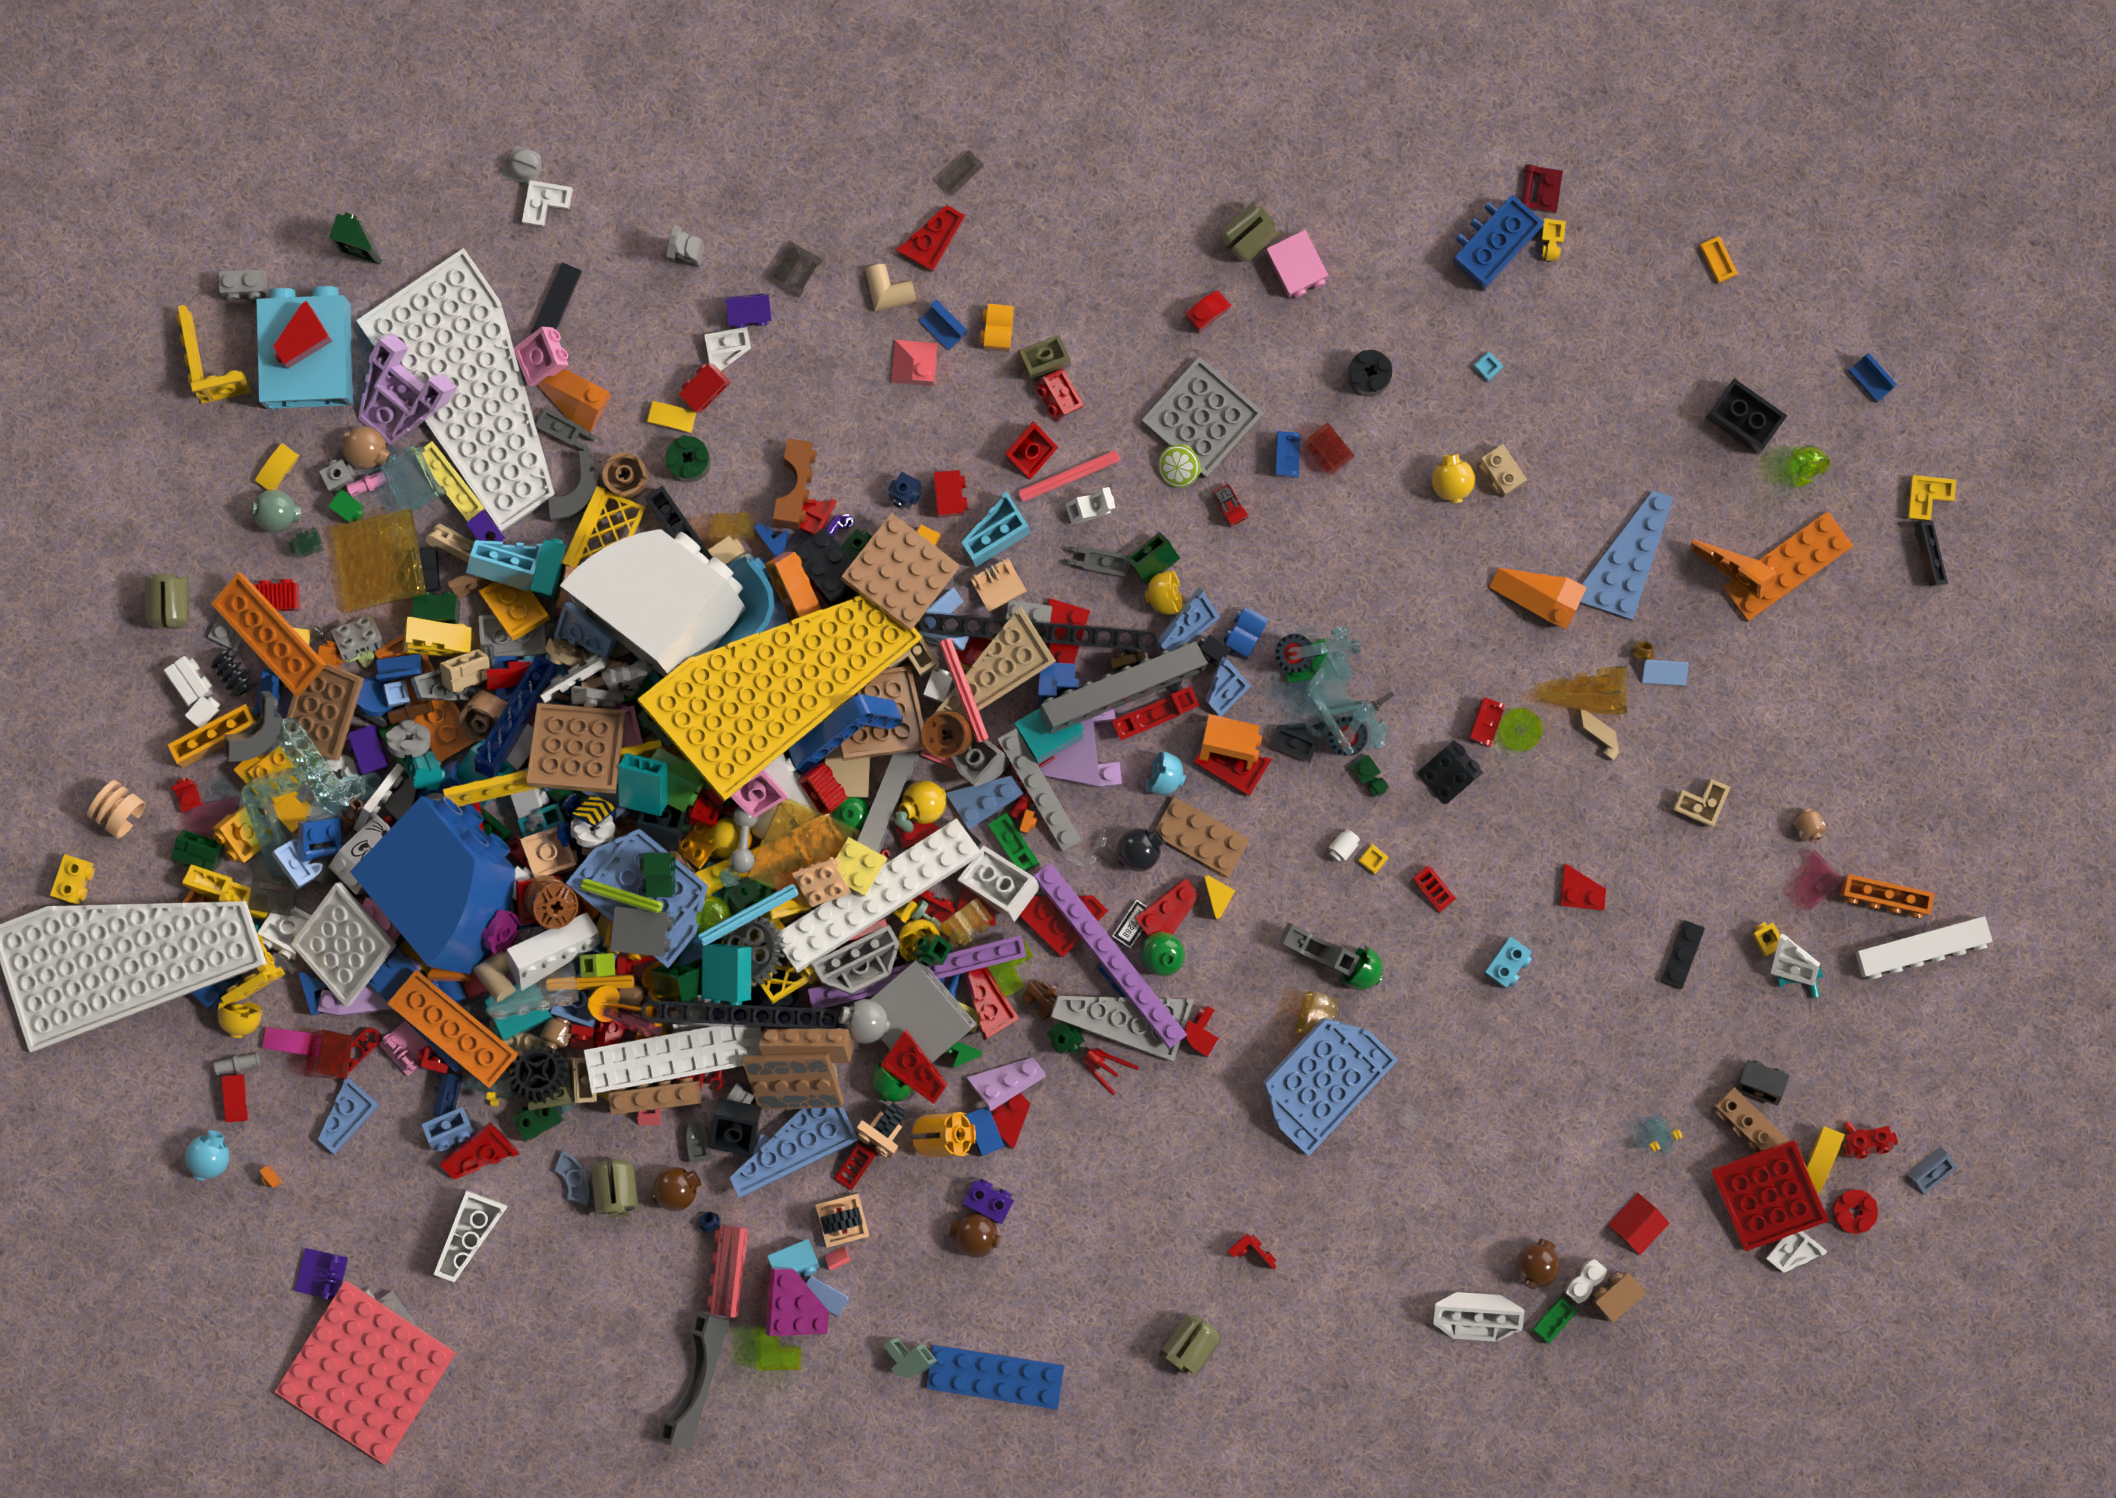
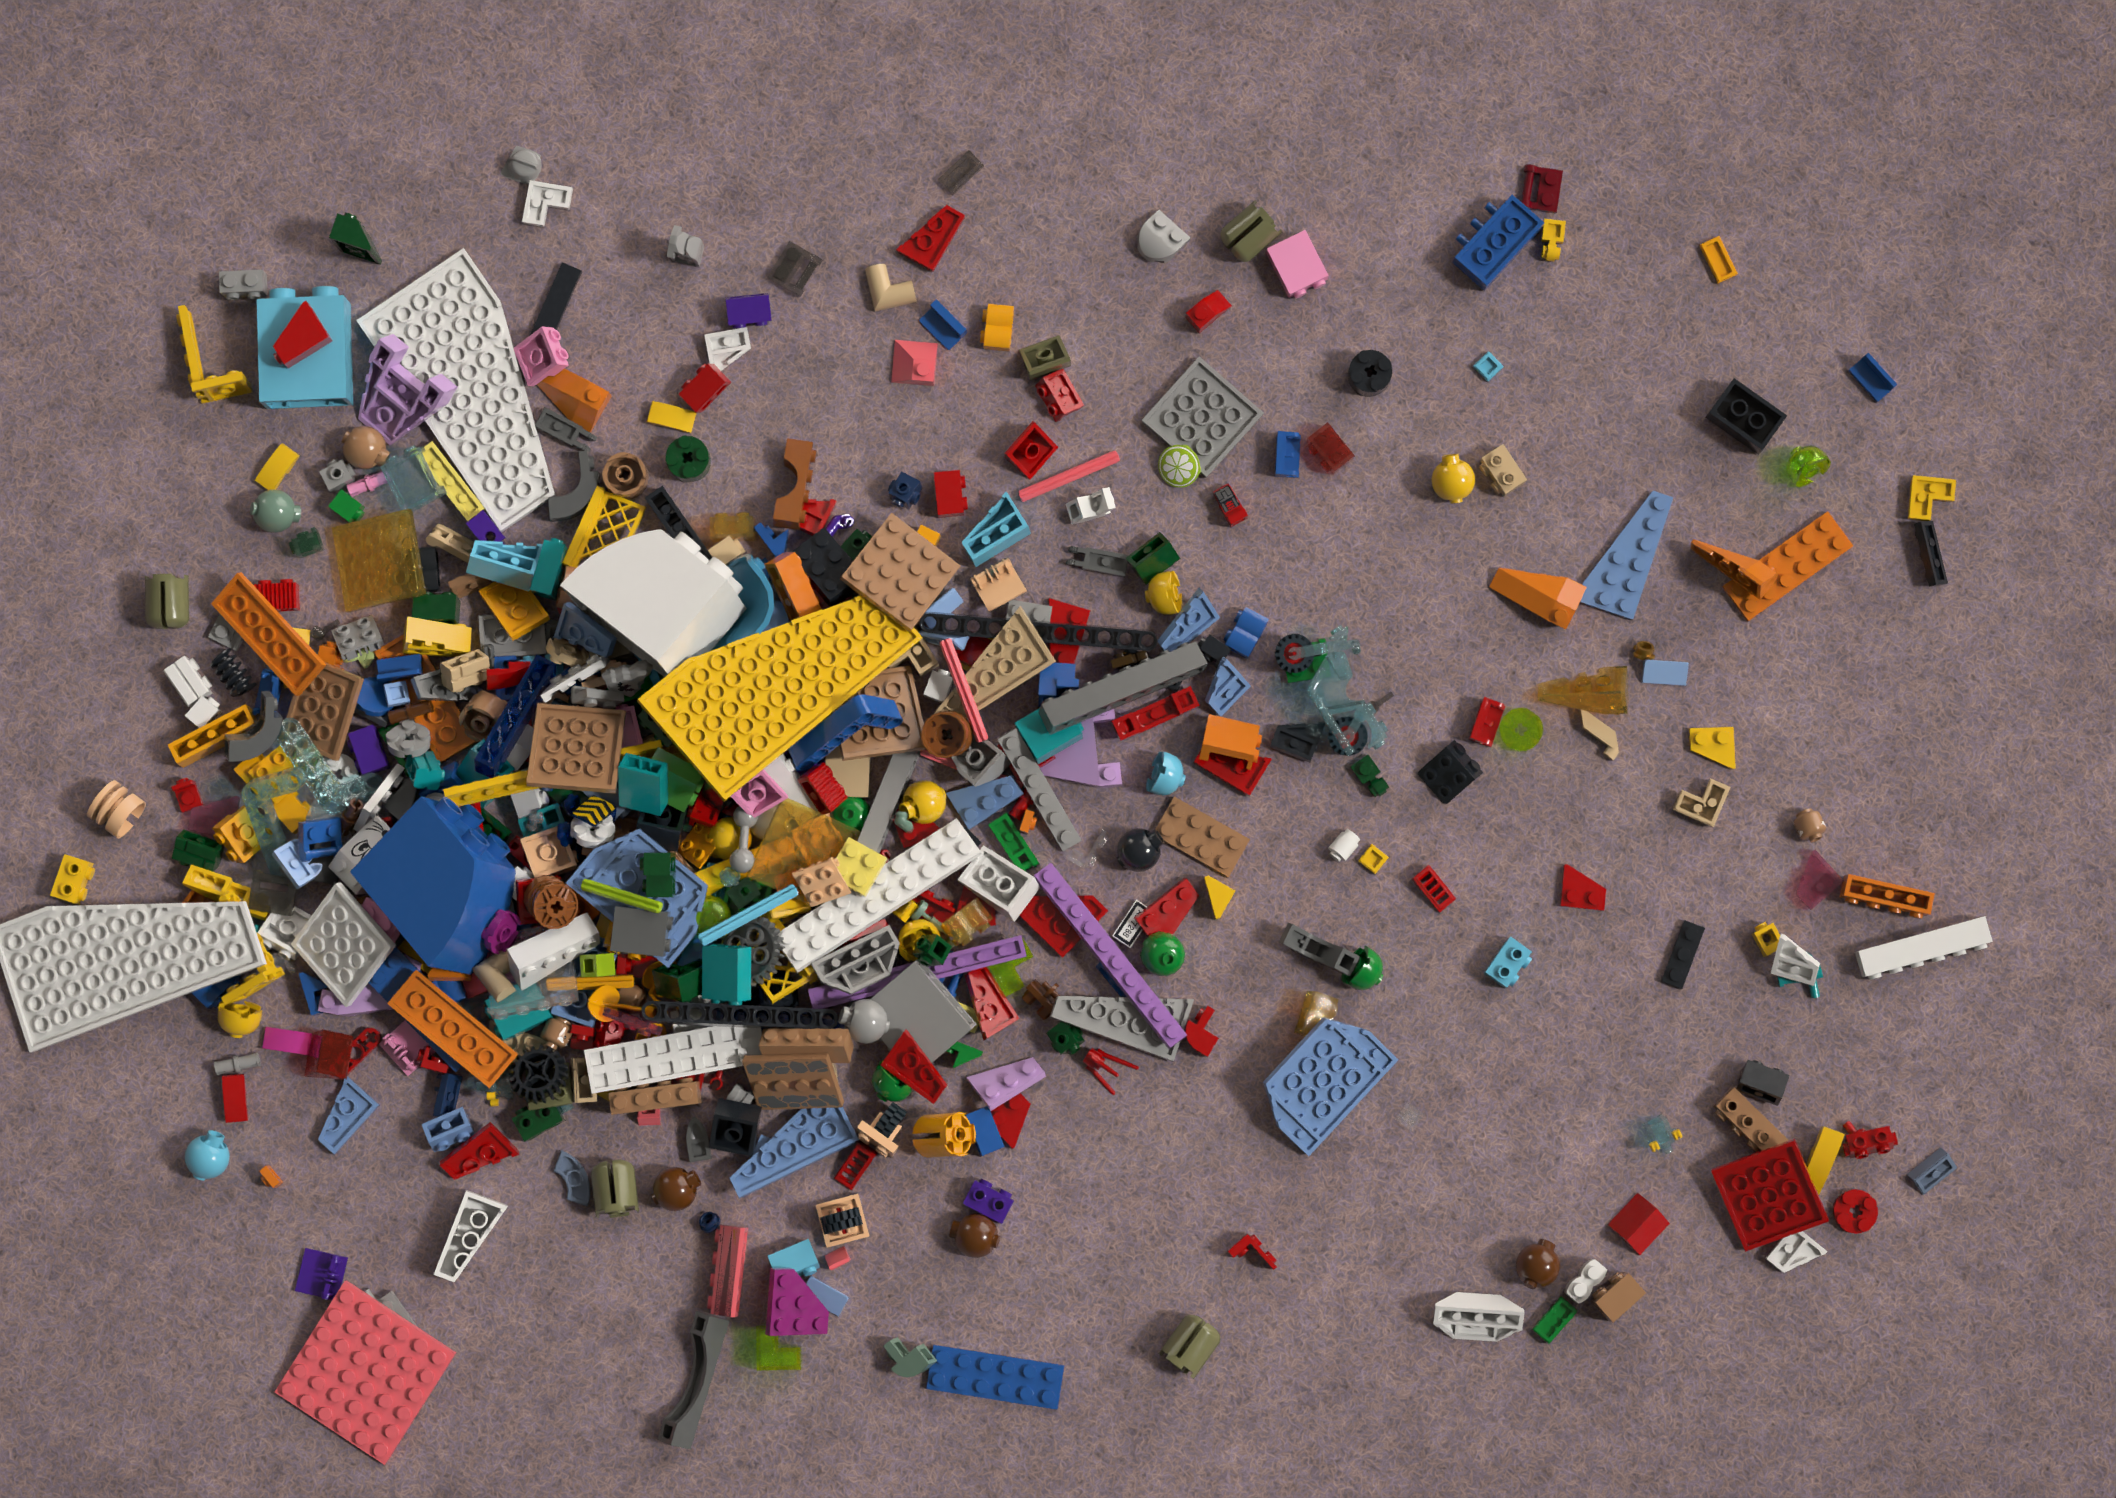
(1160, 238): none -> light grey slope
(1714, 744): none -> yellow wing

